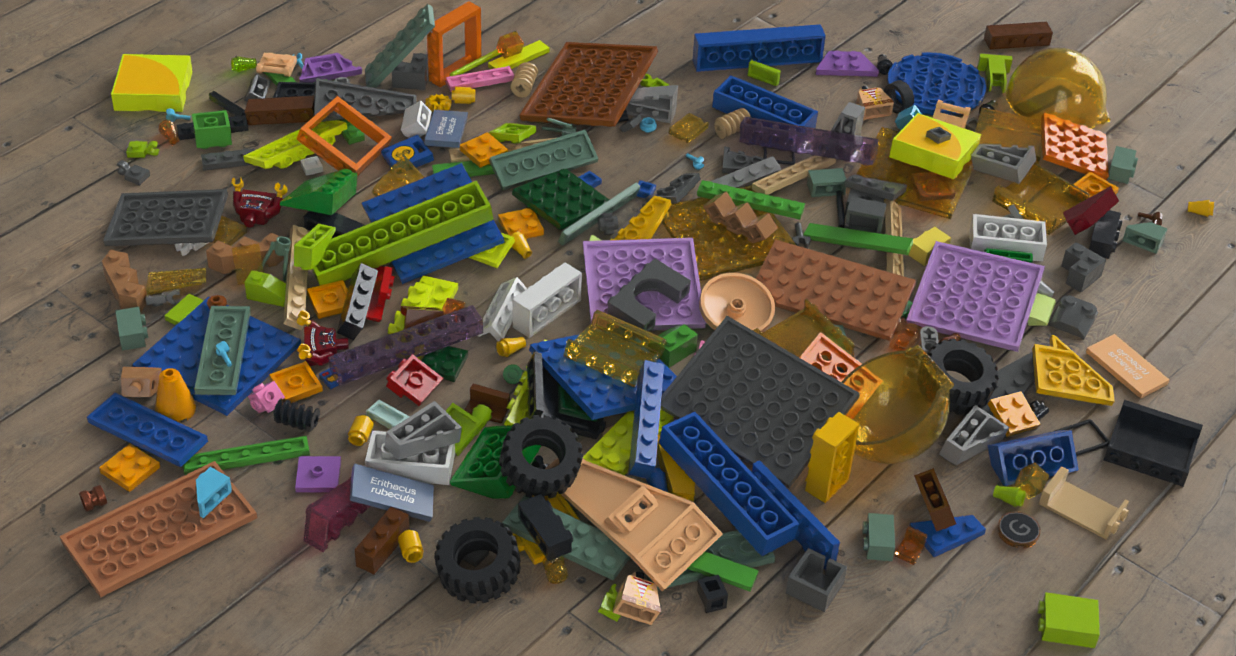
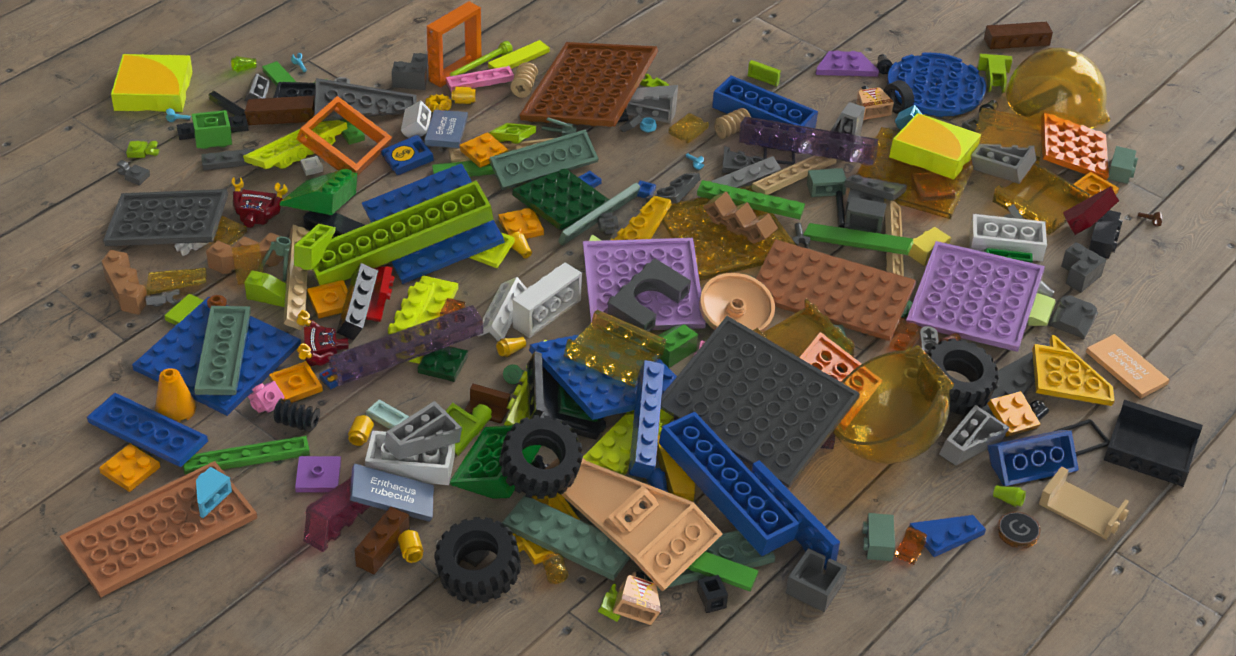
(94, 497): copper wheel -> none
(131, 328): sand green brick -> none
(138, 381): medium nougat torso -> none
(168, 130): clear orange cone -> none
(221, 350): medium azure hand -> none
(276, 64): light nougat plate -> none
(328, 67): medium lavender wing -> none
(400, 47): sand green plate -> none
(400, 175): clear yellow wing -> none
(413, 380): plate -> none
(419, 315): reddish brown panel -> none
(510, 44): clear orange brick -> none
(545, 527): black brick -> none
(766, 46): blue brick -> none
(831, 456): yellow brick -> none
(935, 499): reddish brown brick -> none
(938, 135): dark grey tile -> none
(957, 121): light nougat plate -> none
(1032, 480): clear yellow brick -> none
(1069, 620): lime brick -> none
(1146, 236): sand green slope -> none
(1201, 207): yellow cone -> none

